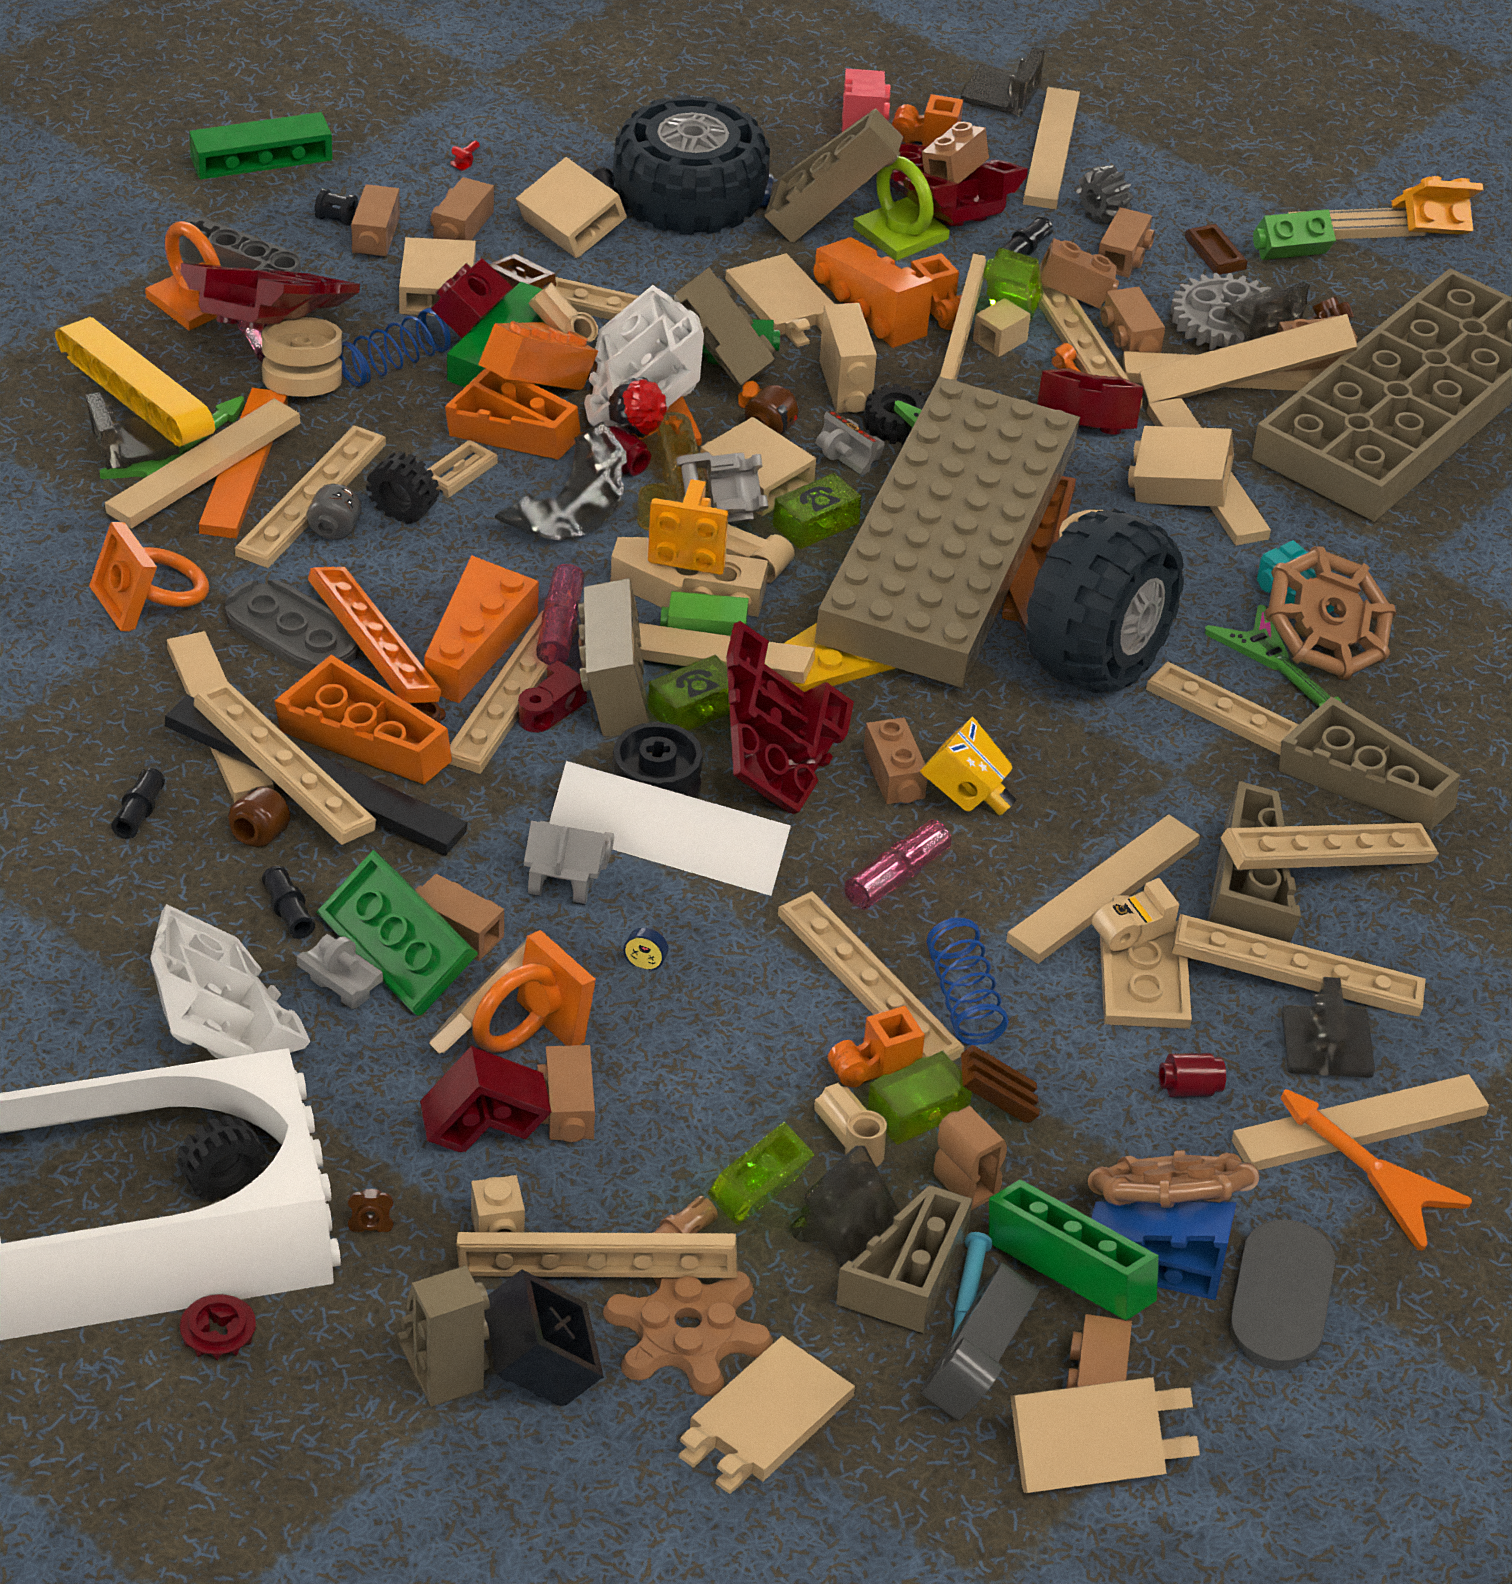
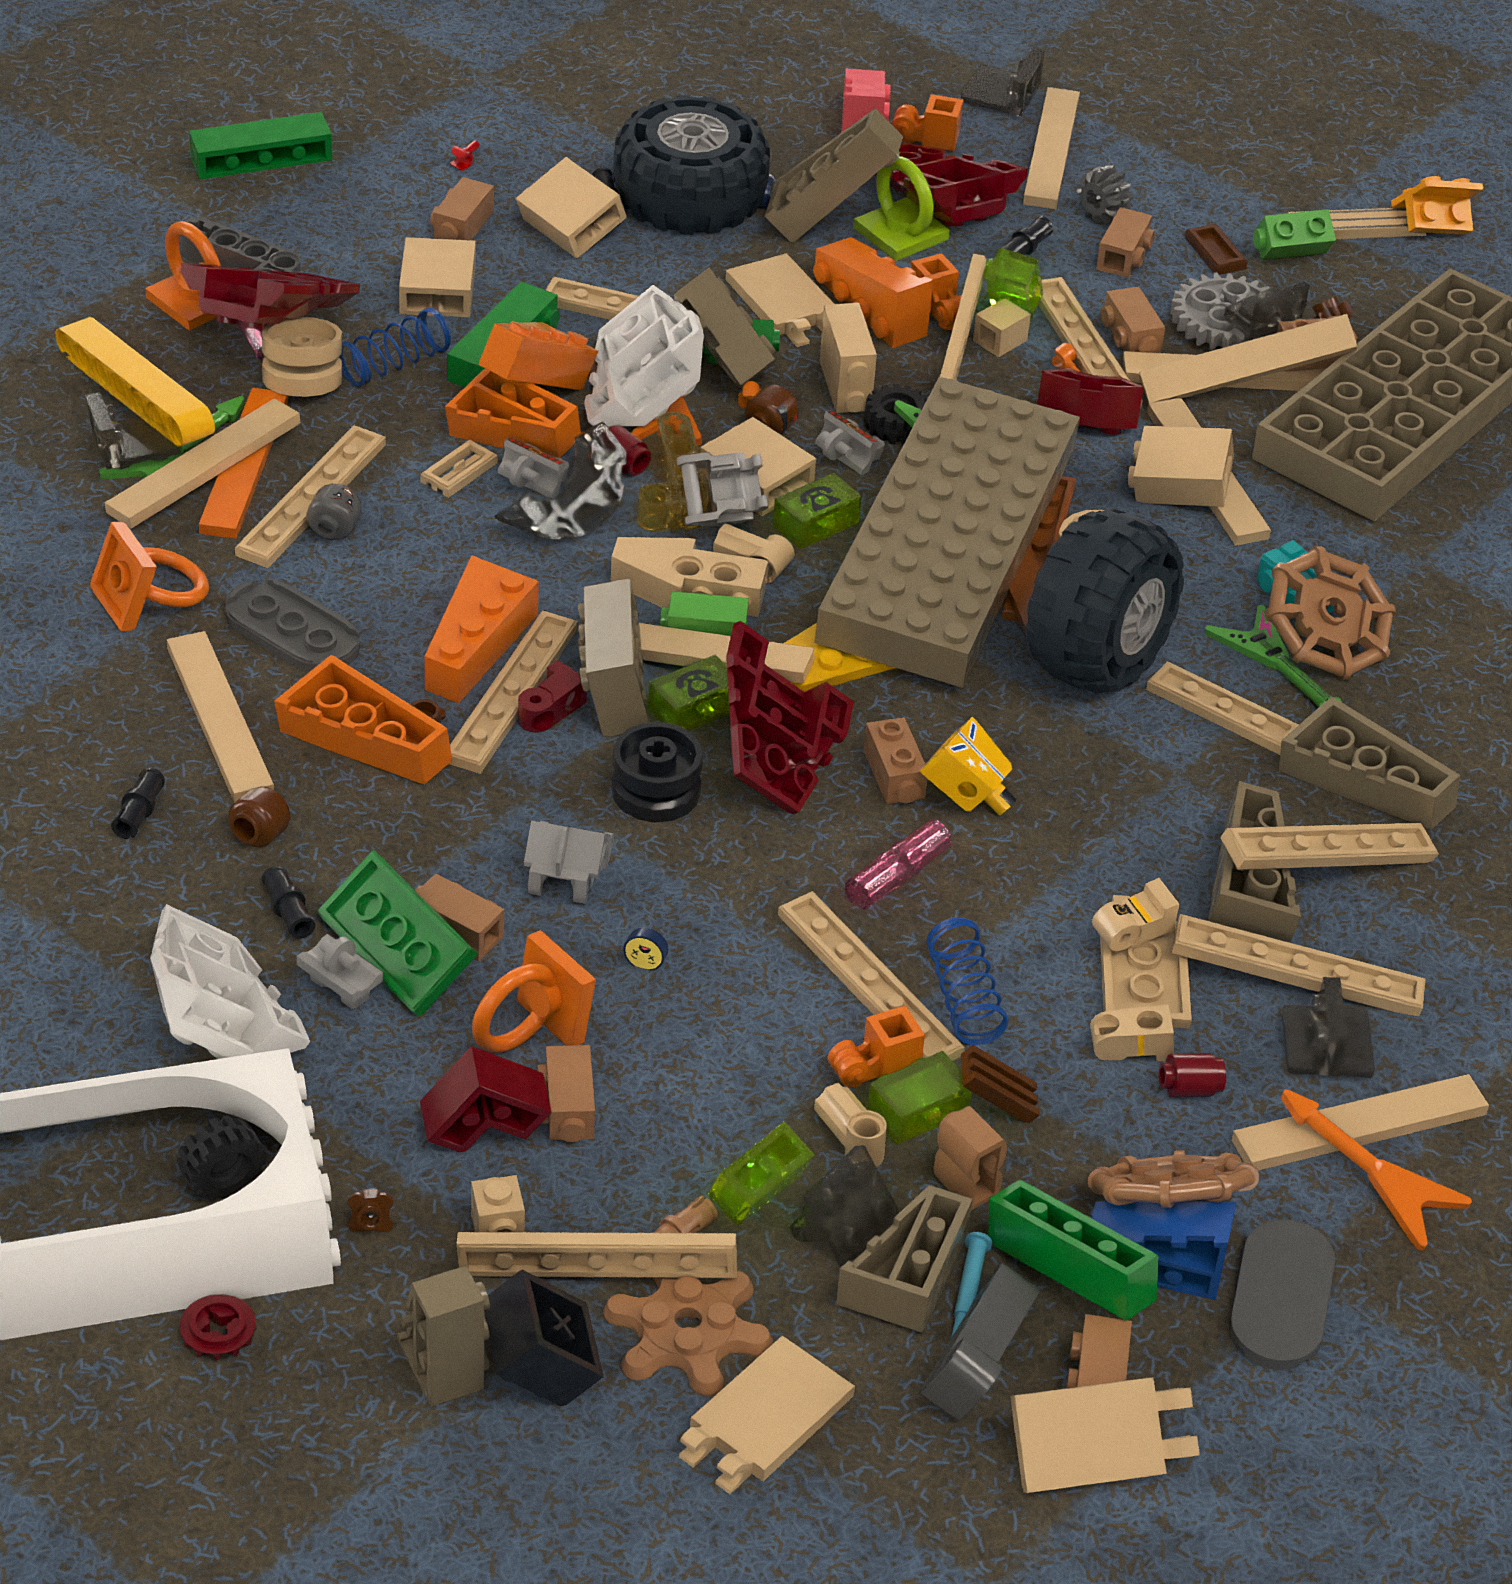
(285, 763): tan tile -> none
(325, 201): black bush -> none
(374, 635): orange tile -> none
(375, 220): medium nougat brick -> none
(387, 805): black tile -> none
(402, 471): black tyre -> none
(463, 1017): tan tile -> none
(470, 296): dark red brick -> none
(523, 271): reddish brown tile -> none
(532, 468): none -> light grey hips
(560, 314): tan piece -> none
(560, 614): clear pink axle -> none
(639, 405): red piece -> none
(672, 827): white sticker -> none
(688, 532): light orange bracket -> none
(956, 152): medium nougat brick -> none
(1078, 272): medium nougat brick -> none
(1118, 875): tan tile -> none
(1133, 1033): none -> tan leg

